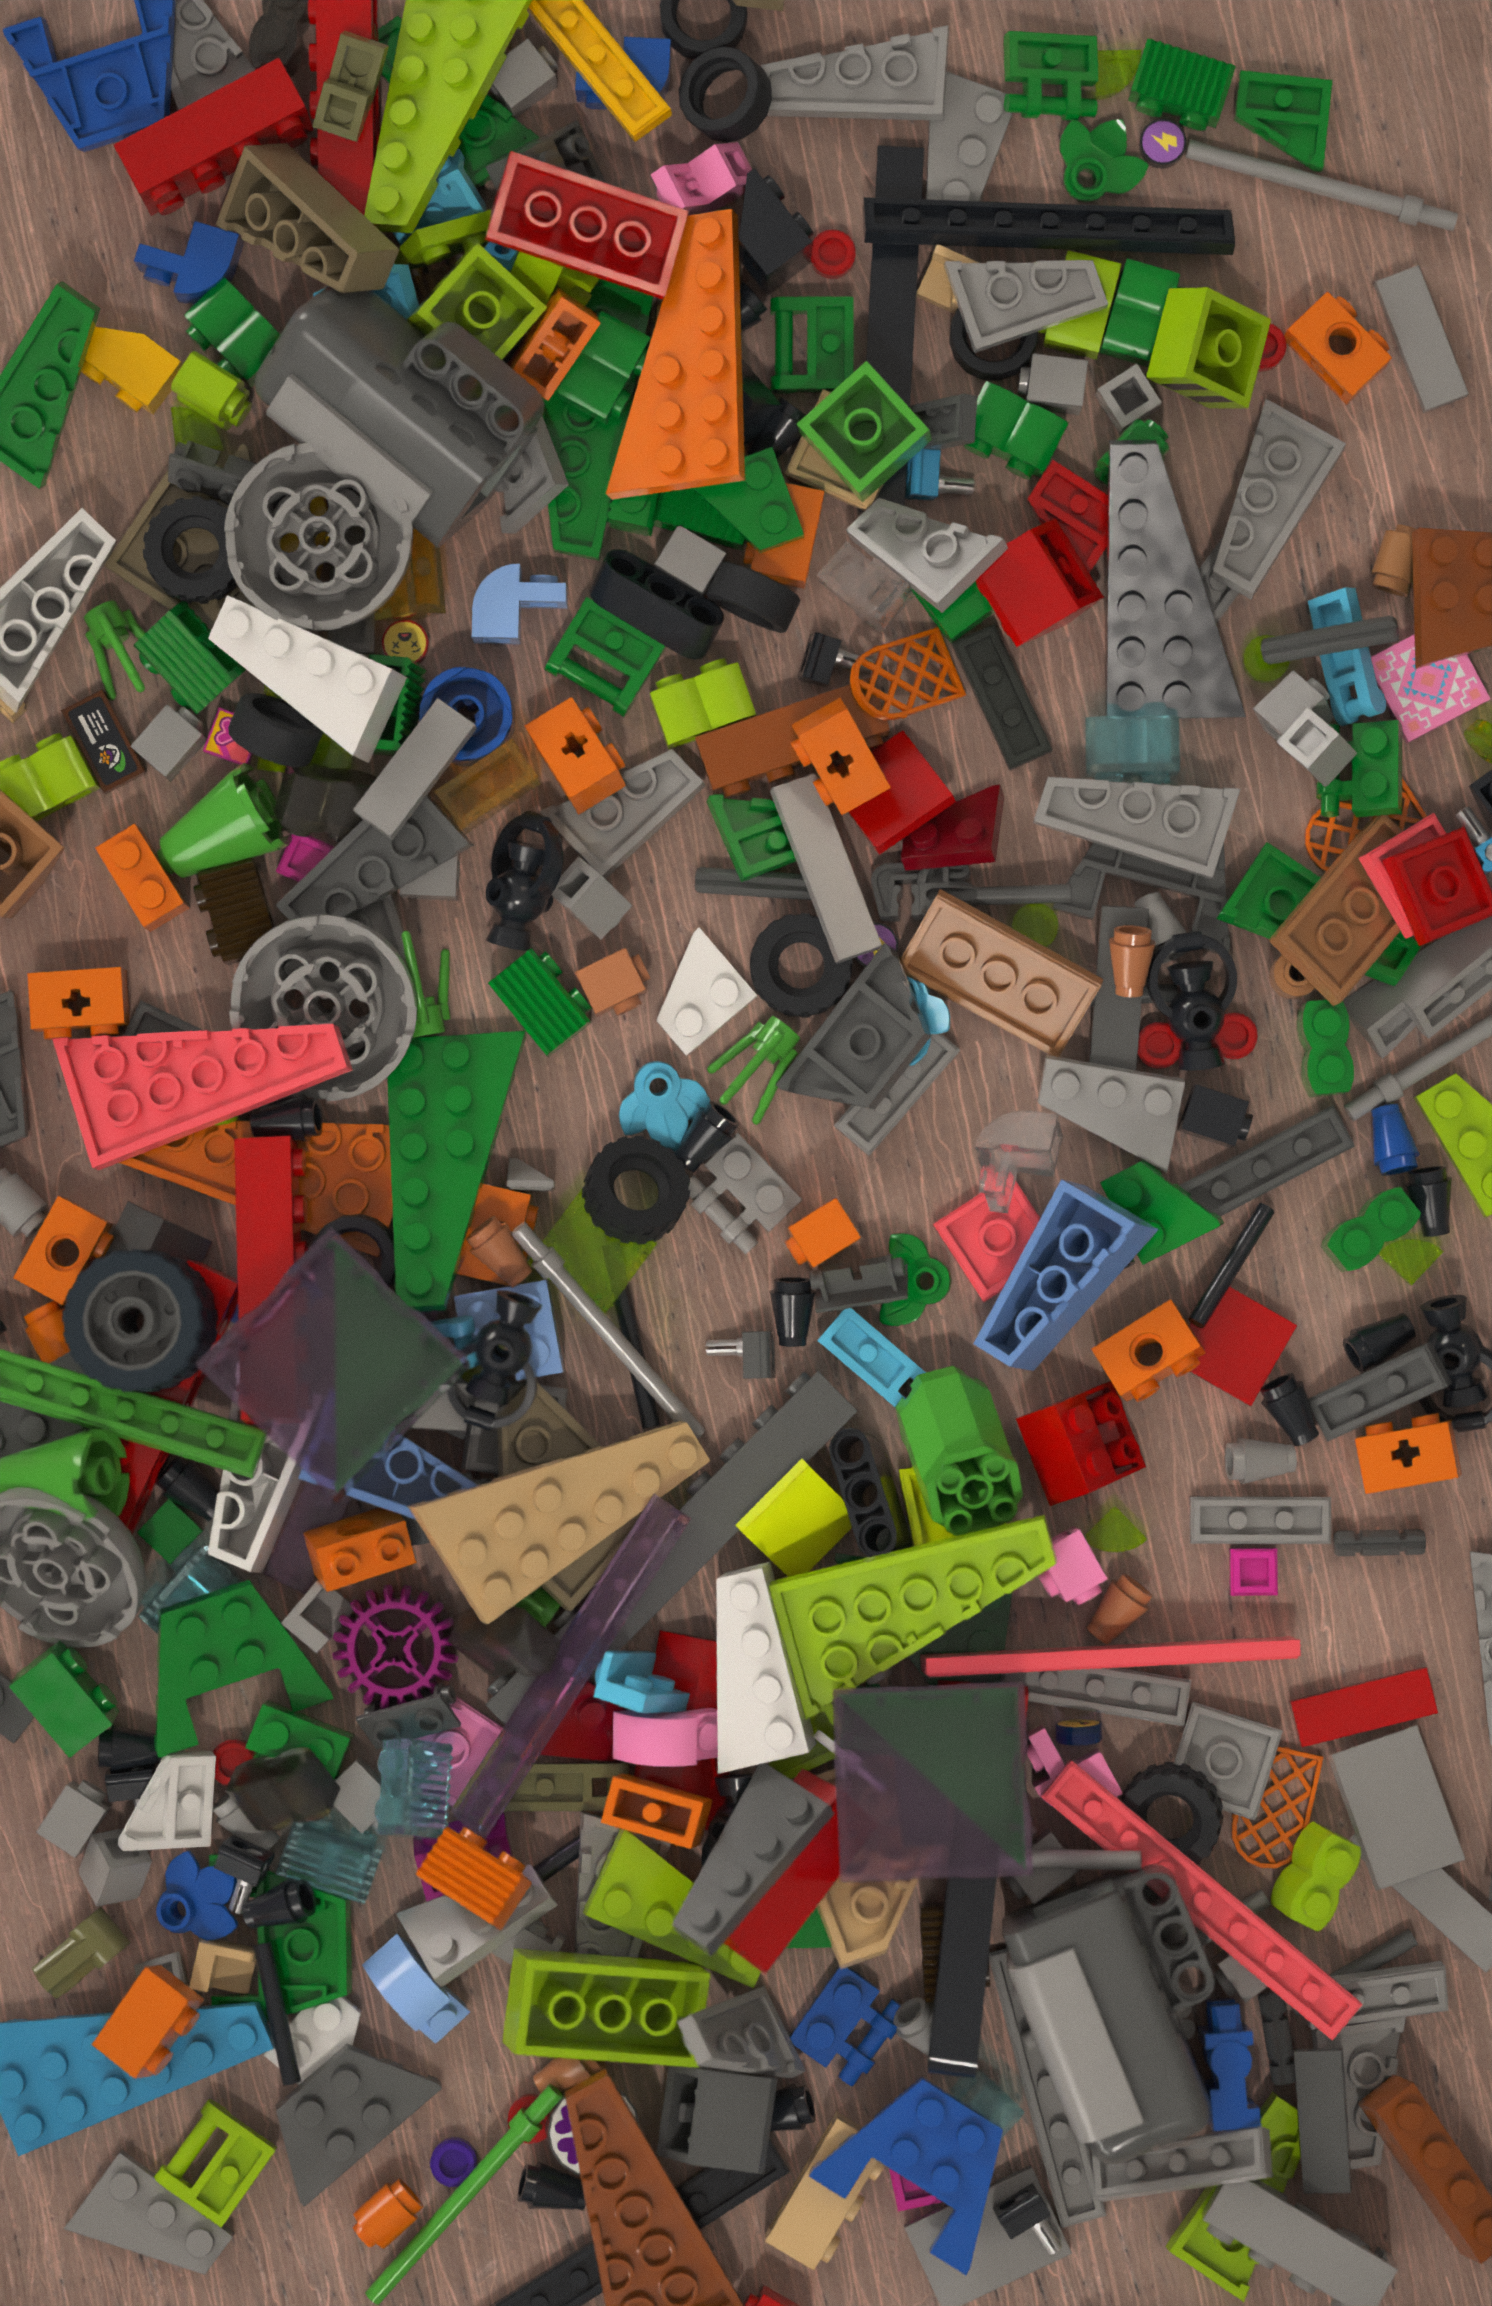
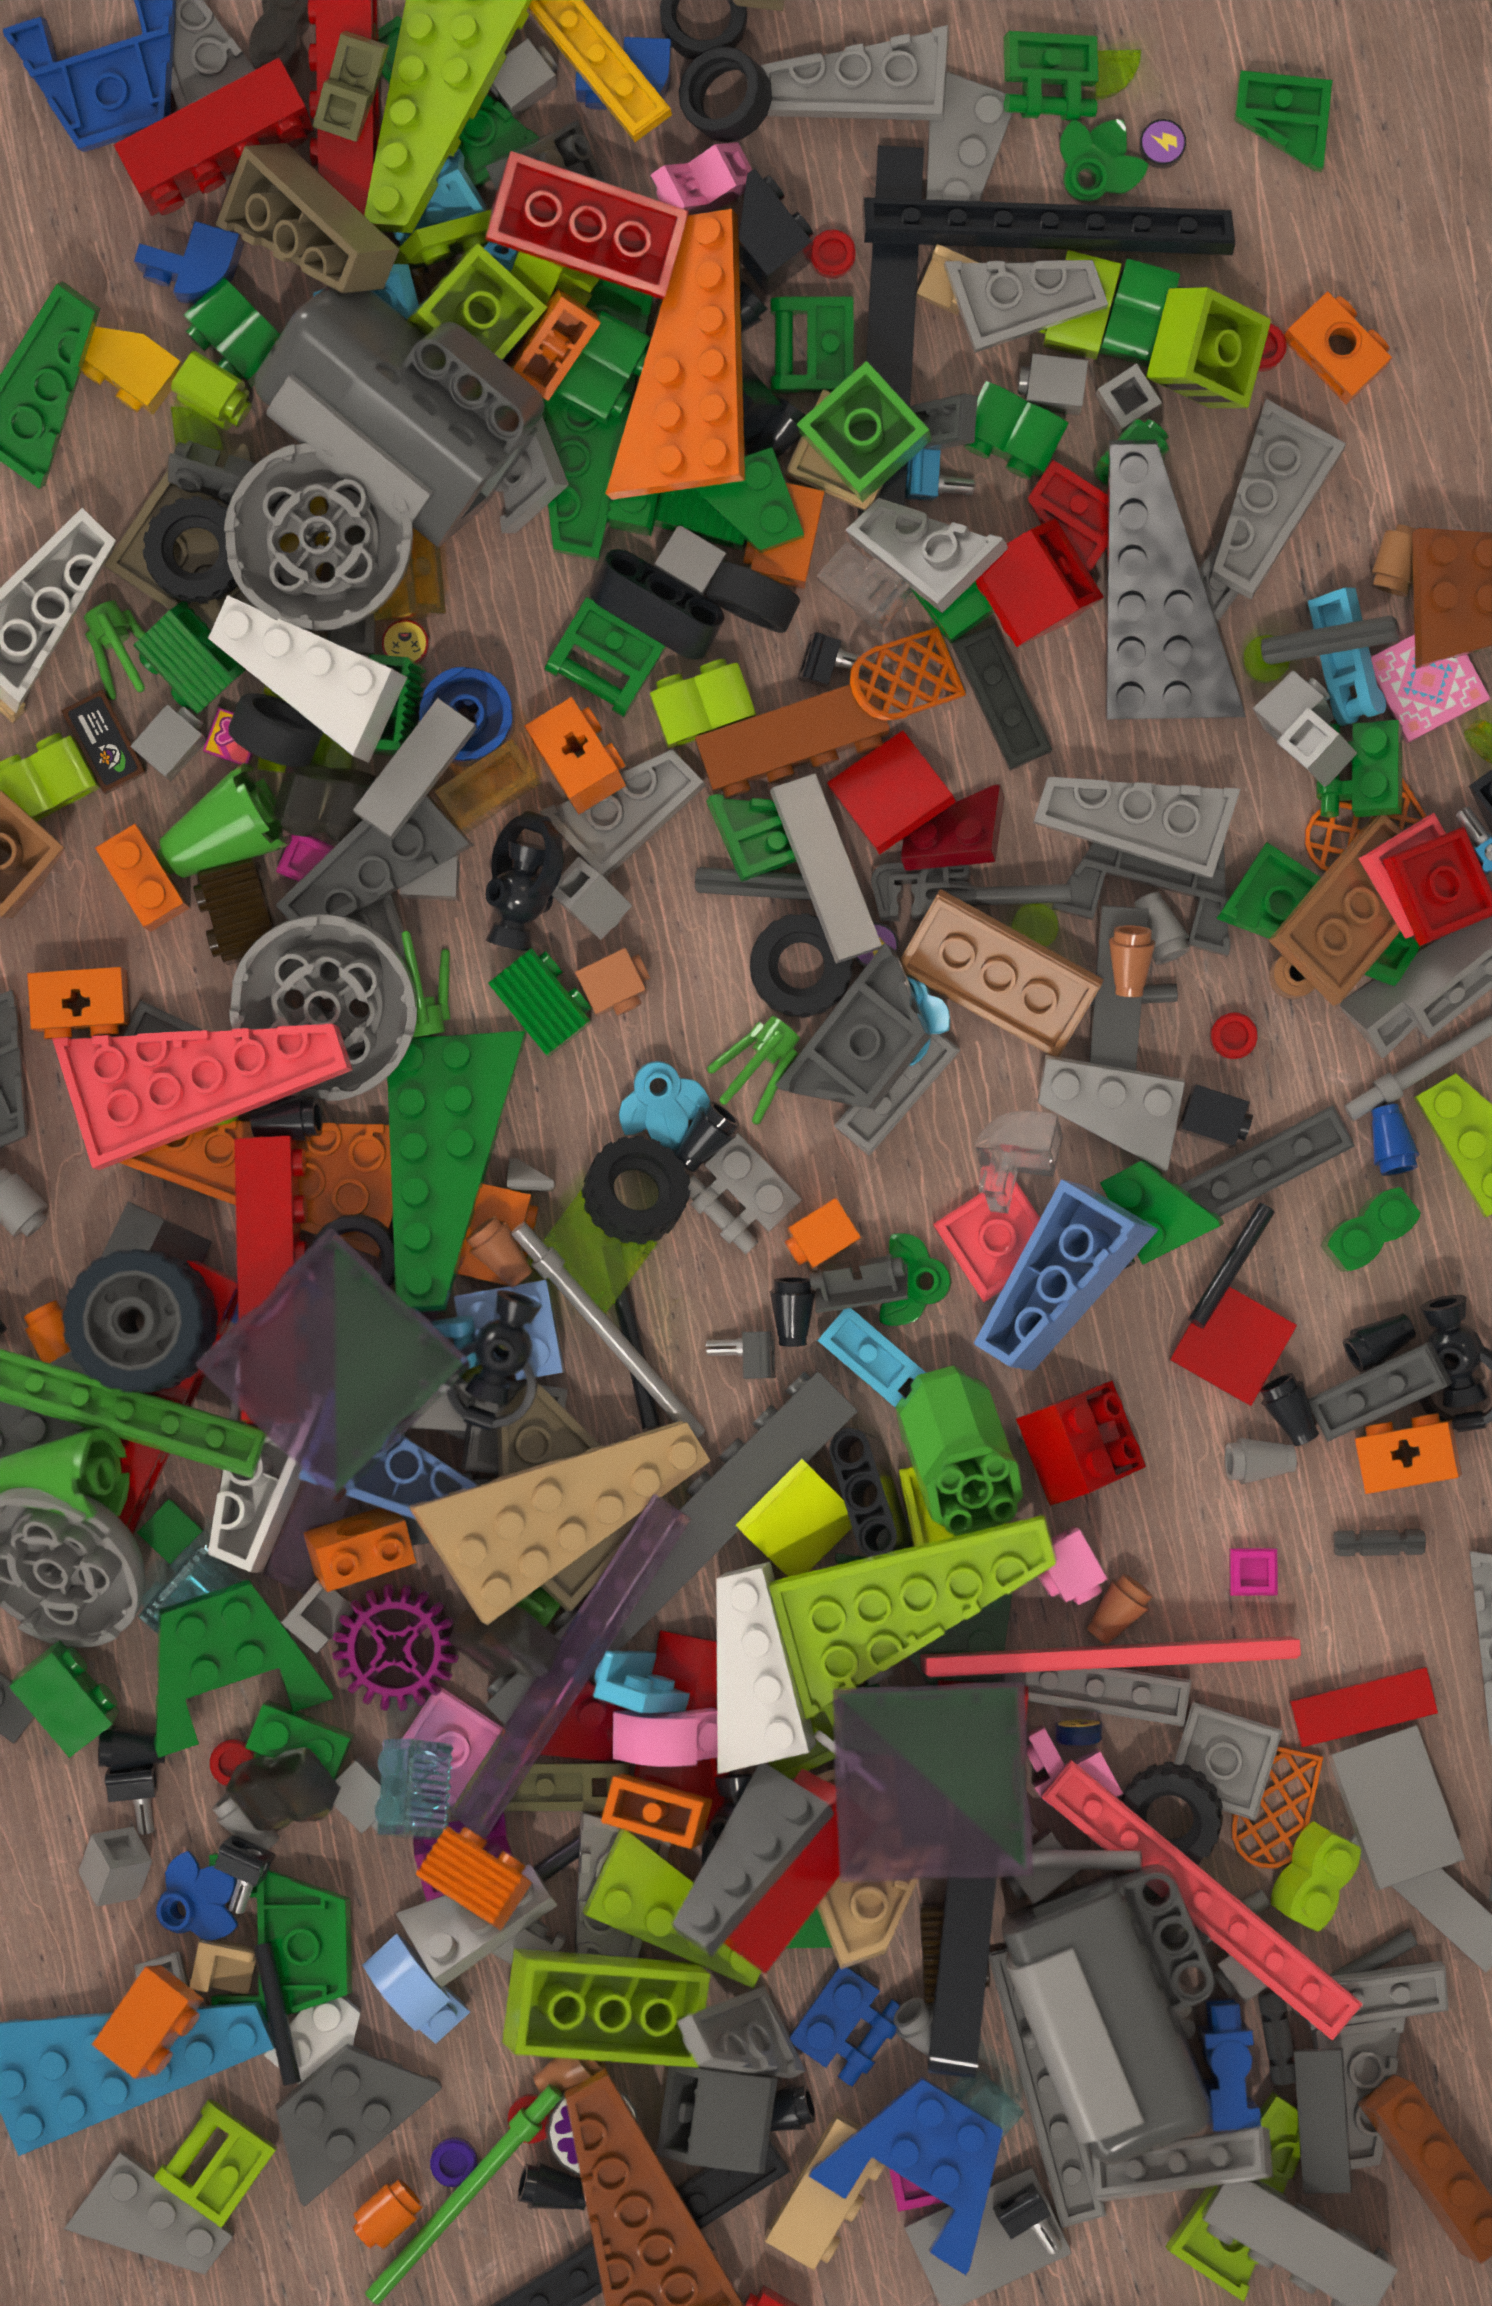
(64, 1221): orange brick -> none
(75, 1817): light grey brick -> none
(89, 1946): olive piece -> none
(174, 1806): white wing -> none
(188, 1487): black cone -> none
(282, 1905): black cone -> none
(332, 1859): clear light blue brick -> none
(412, 1718): dark grey hinge -> none
(500, 600): light blue brick -> none
(702, 995): white wing -> none
(853, 780): orange brick -> none
(988, 369): black tyre -> none
(1114, 1533): clear neon green tile -> none
(1121, 1352): orange brick -> none
(1132, 747): clear light blue brick -> none
(1158, 1046): red tile -> none
(1181, 85): green brick -> none
(1194, 998): black piece -> none
(1259, 1520): light grey tile -> none
(1327, 1063): green brick -> none
(1408, 209): light grey bar -> none
(1410, 1258): clear neon green tile -> none
(1420, 339): light grey tile -> none
(1431, 1194): black cone -> none

